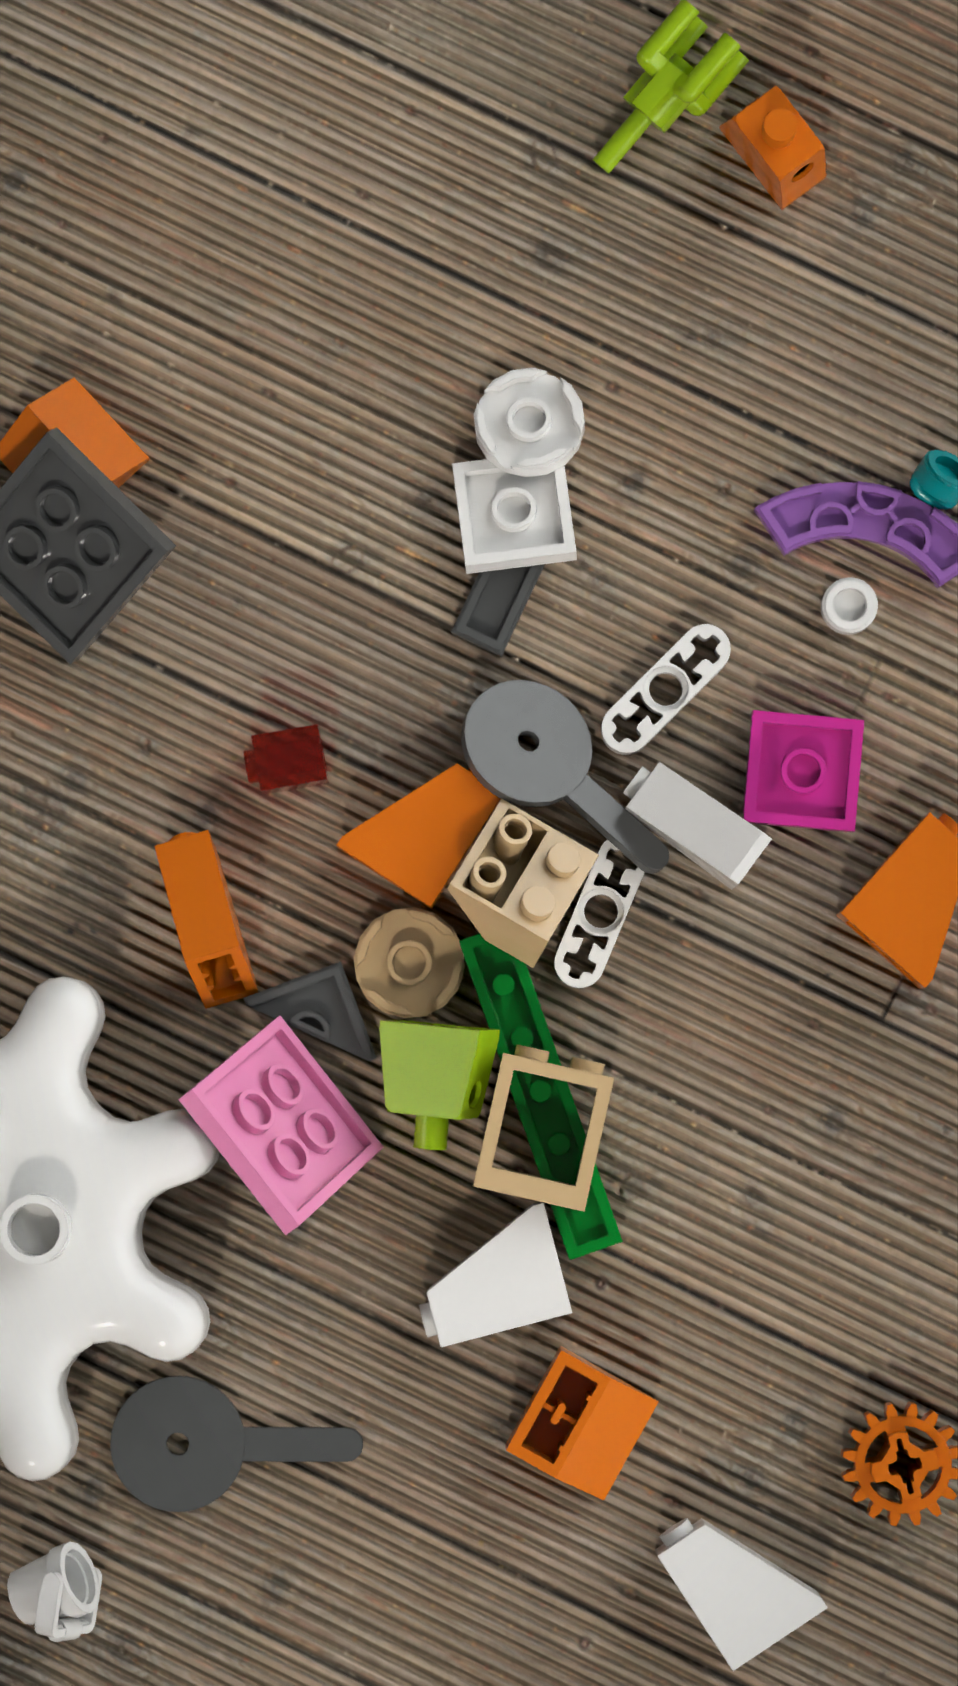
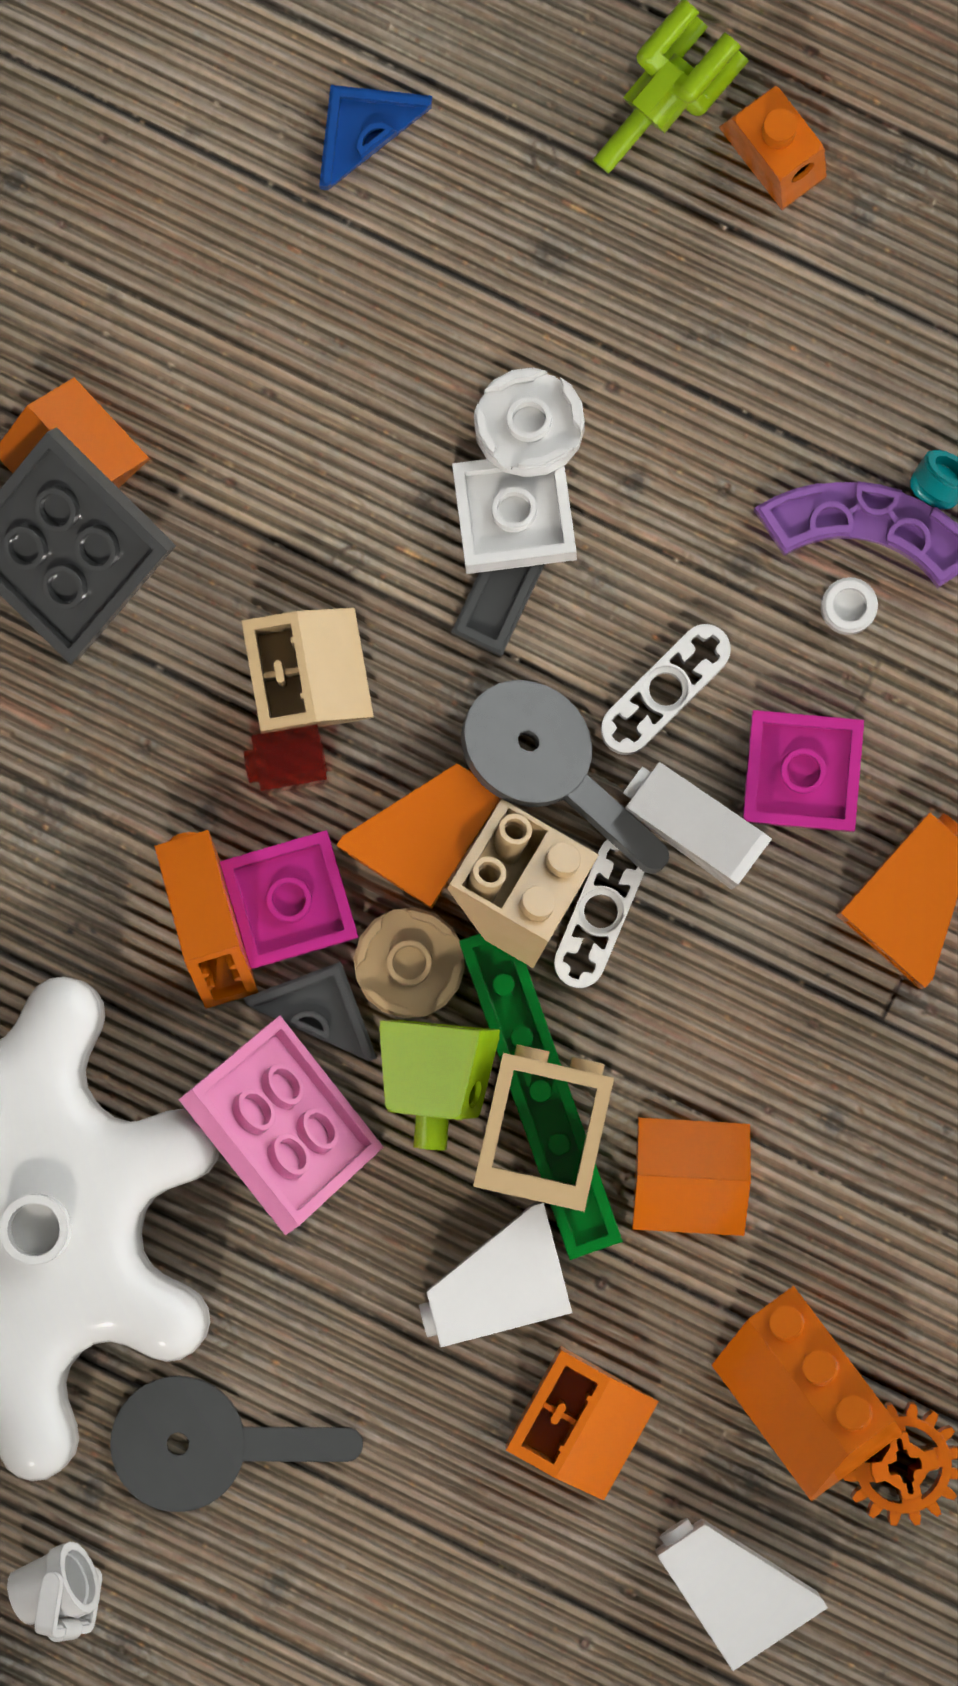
(289, 899): none -> dark pink plate
(307, 669): none -> tan slope
(361, 124): none -> blue tile
(692, 1176): none -> orange slope
(804, 1394): none -> orange slope

